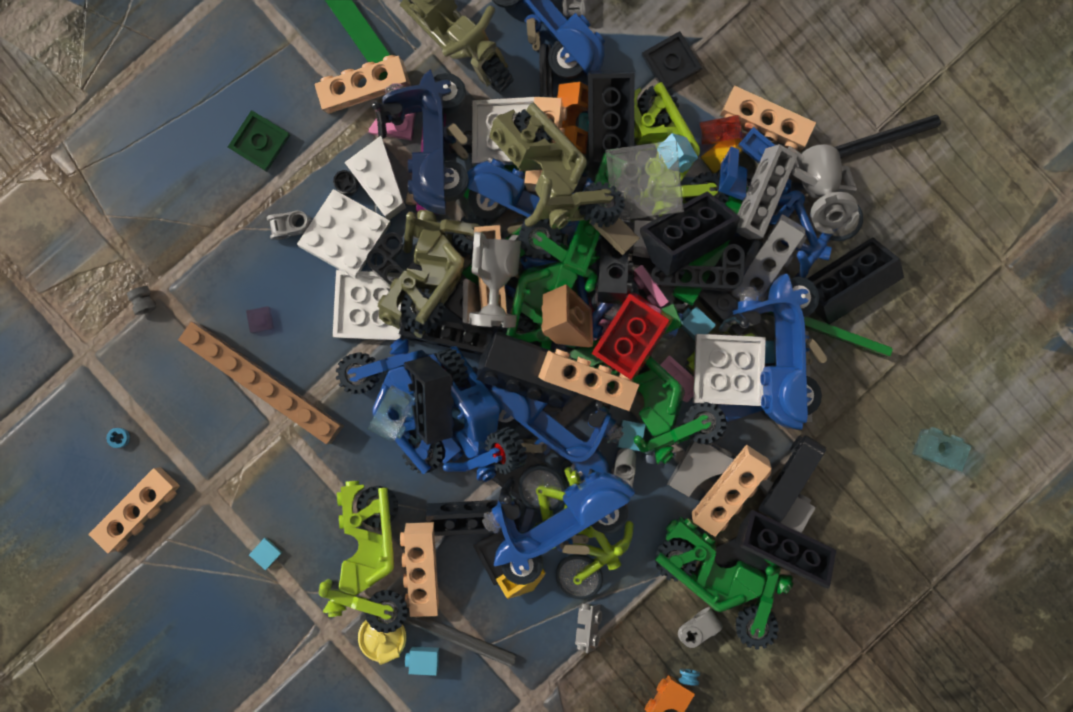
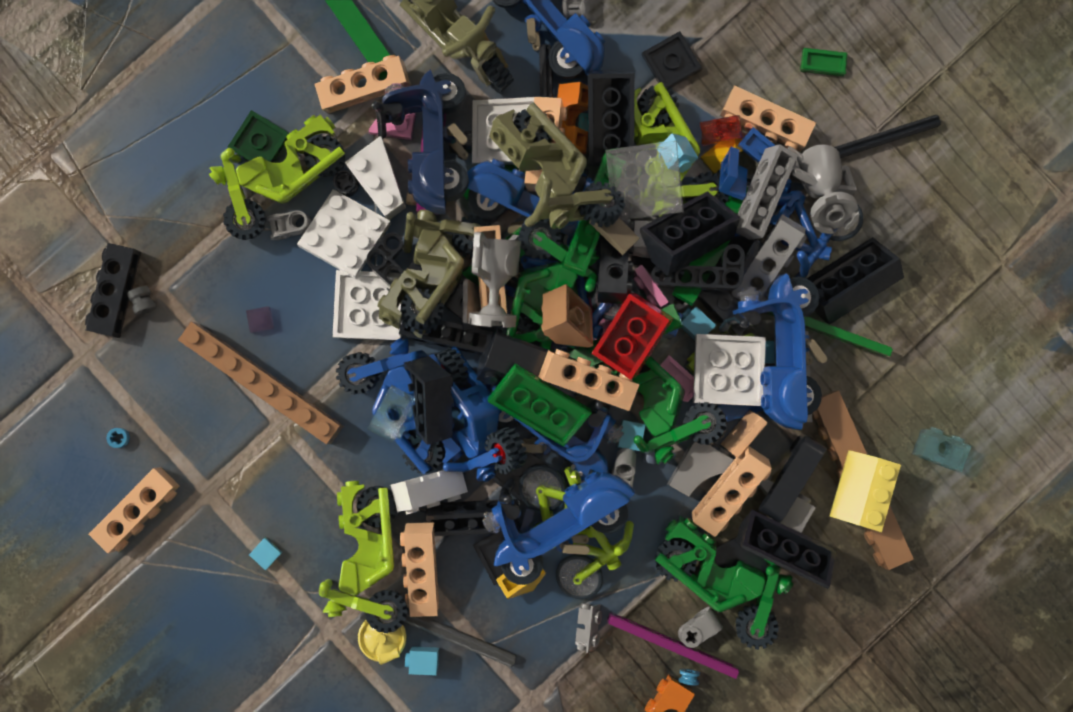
(118, 301): none -> black brick
(277, 180): none -> lime piece
(428, 490): none -> white wedge
(539, 405): none -> green tile
(672, 645): none -> magenta tile
(744, 433): none -> light nougat tile
(823, 62): none -> green tile
(841, 435): none -> medium nougat brick
(865, 490): none -> light yellow slope

